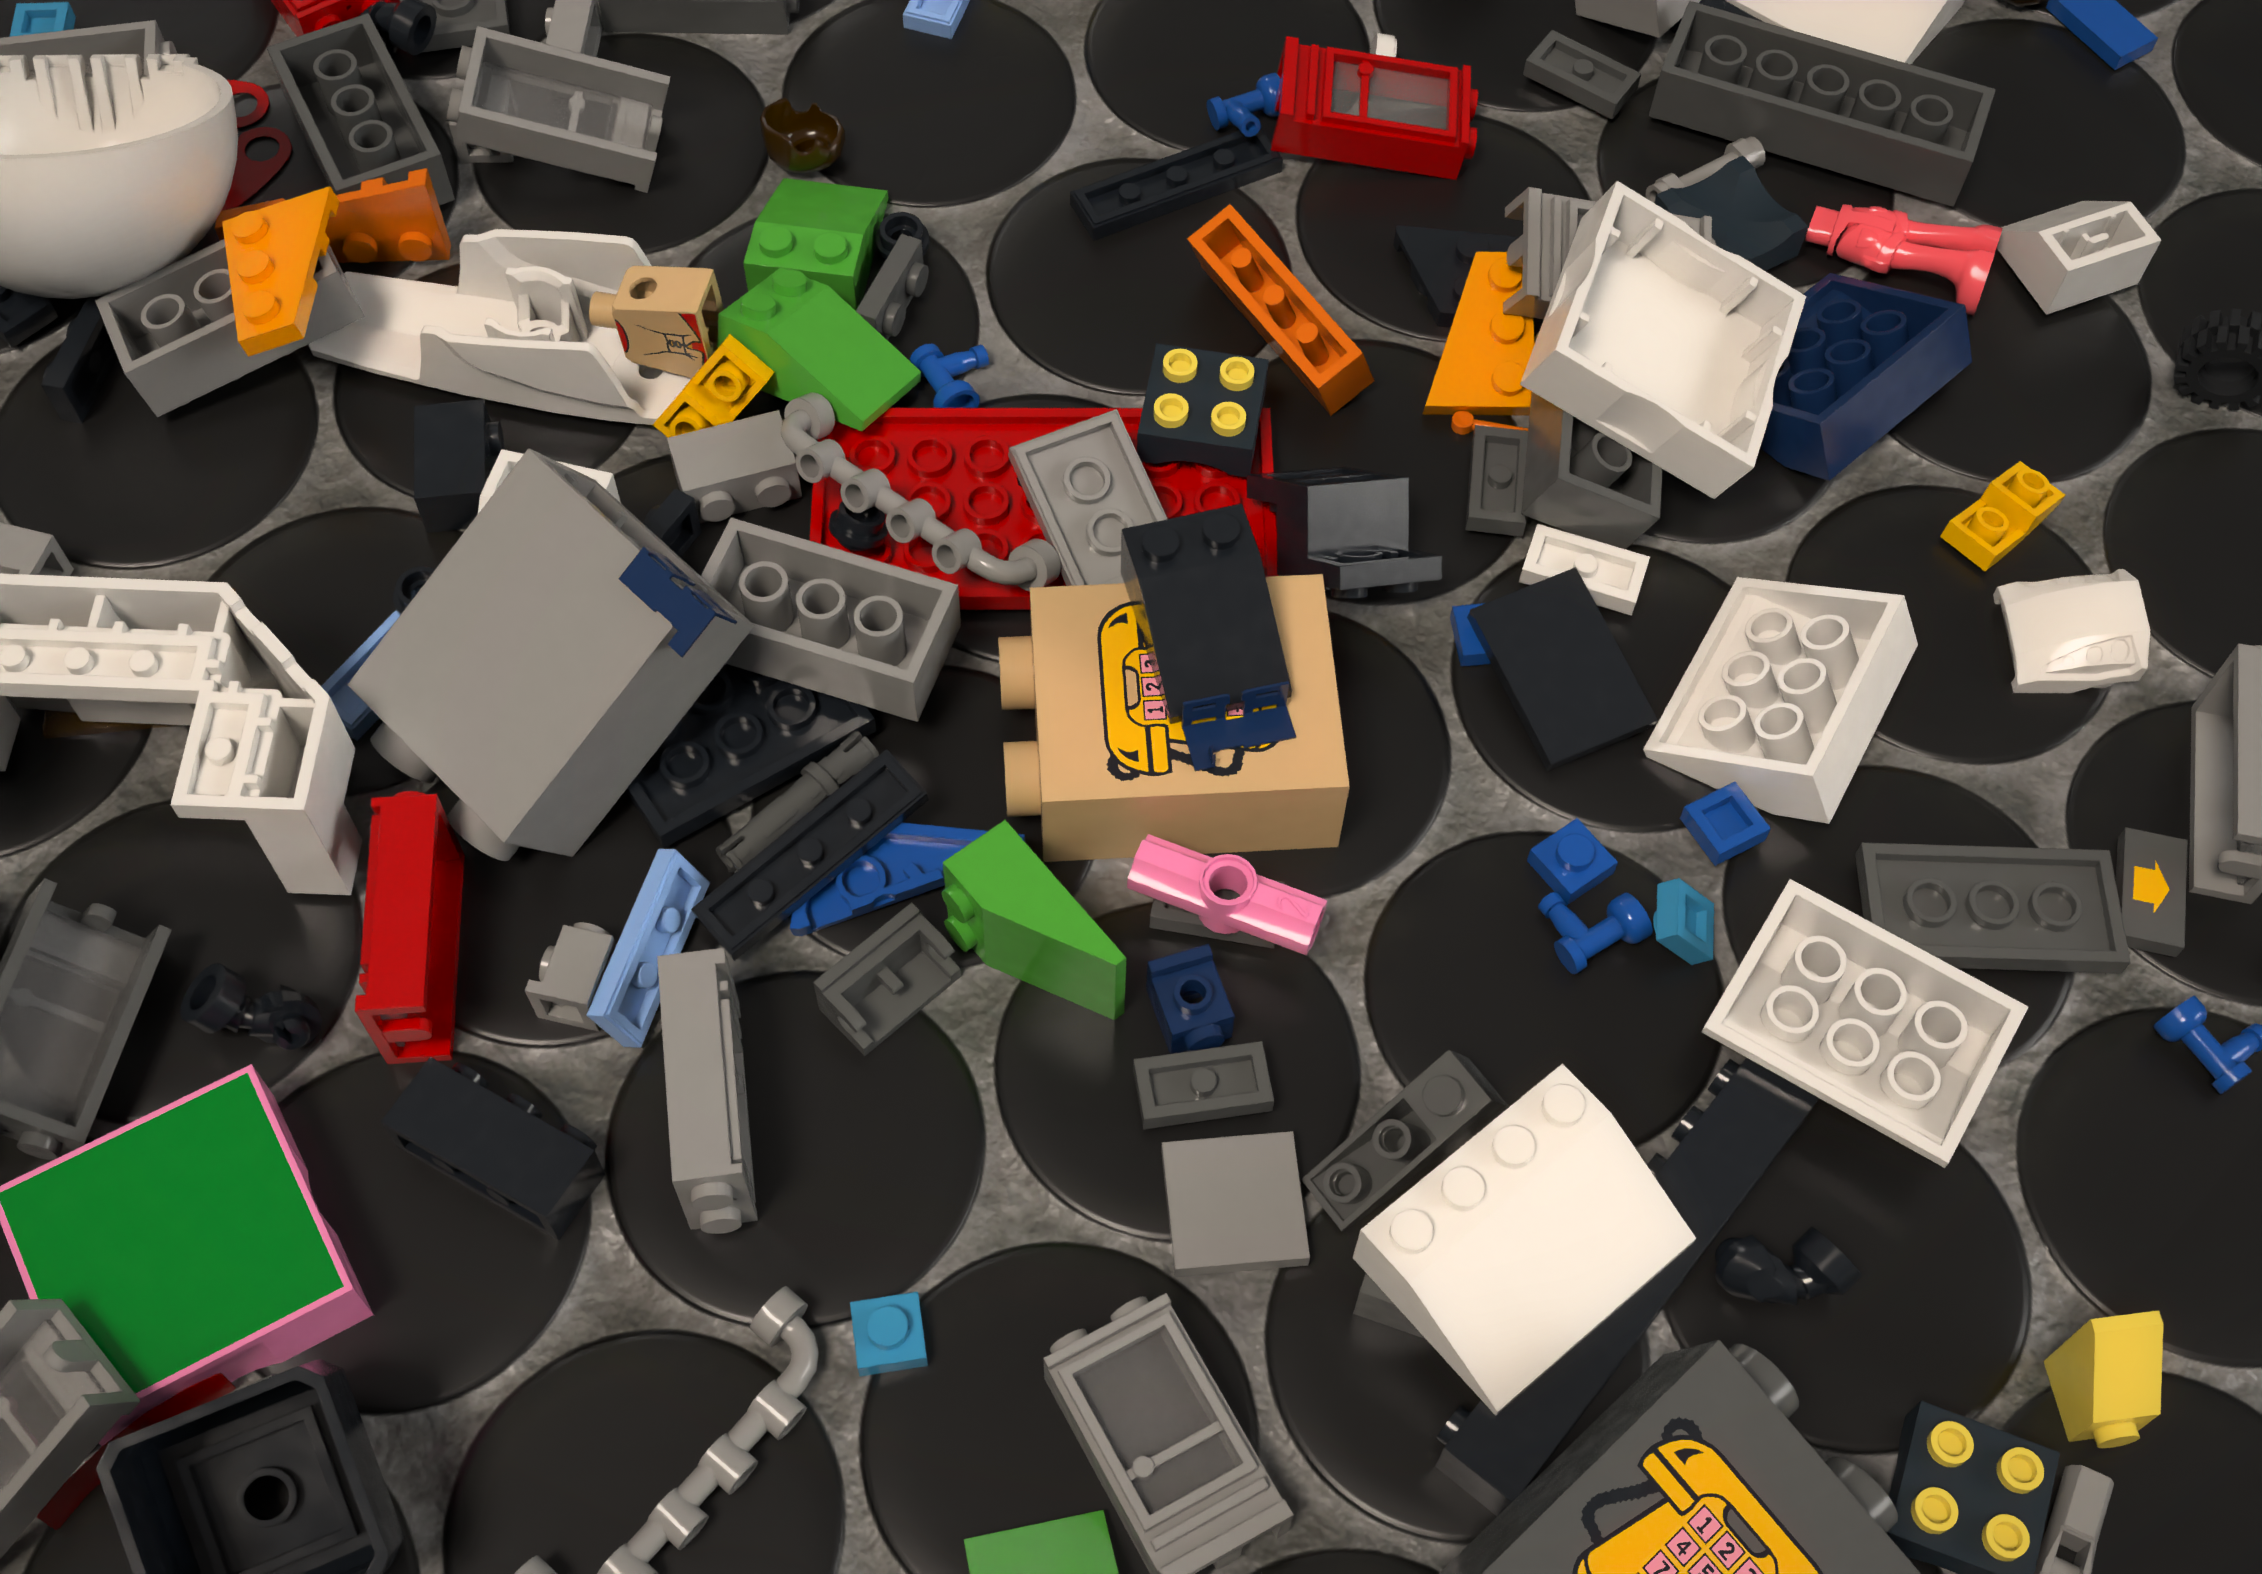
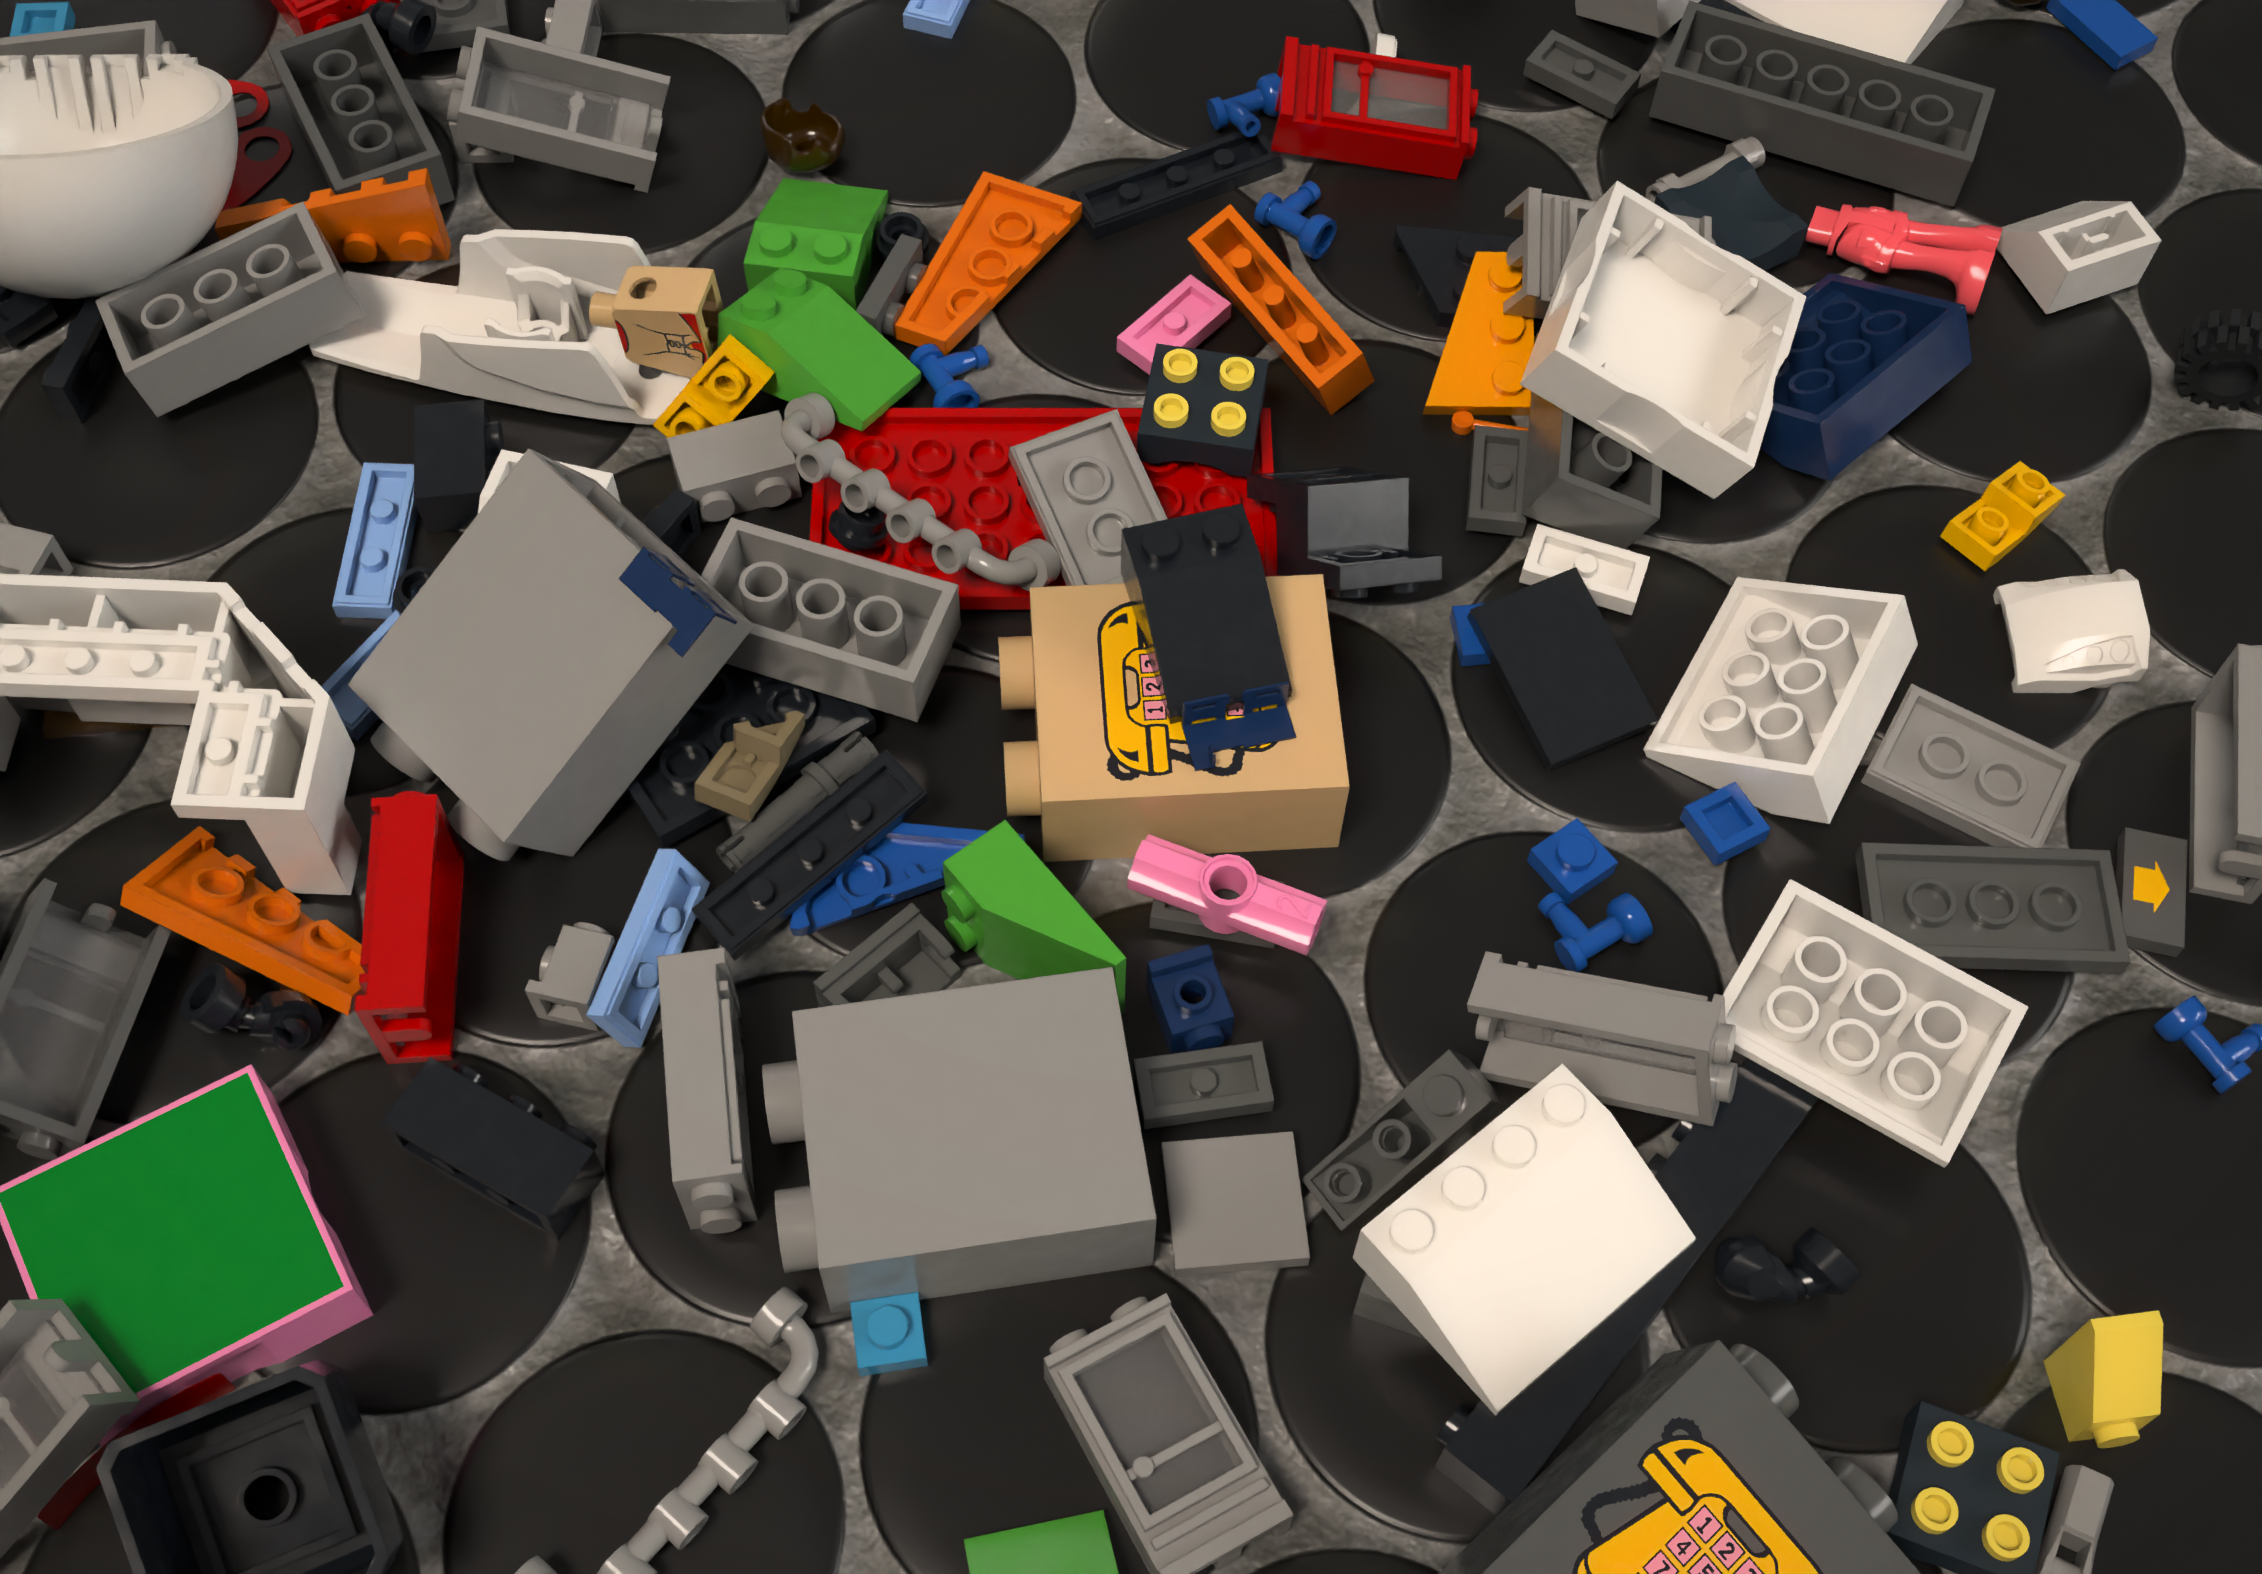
(236, 915): none -> orange wing
(273, 267): light orange wing -> none
(377, 541): none -> light blue tile
(748, 766): none -> dark tan slope
(962, 1140): none -> light grey brick
(982, 257): none -> orange wing
(1179, 319): none -> bright pink plate
(1313, 234): none -> blue piece
(1618, 1037): none -> light grey door
(1684, 921): dark azure plate -> none
(1970, 772): none -> light grey tile

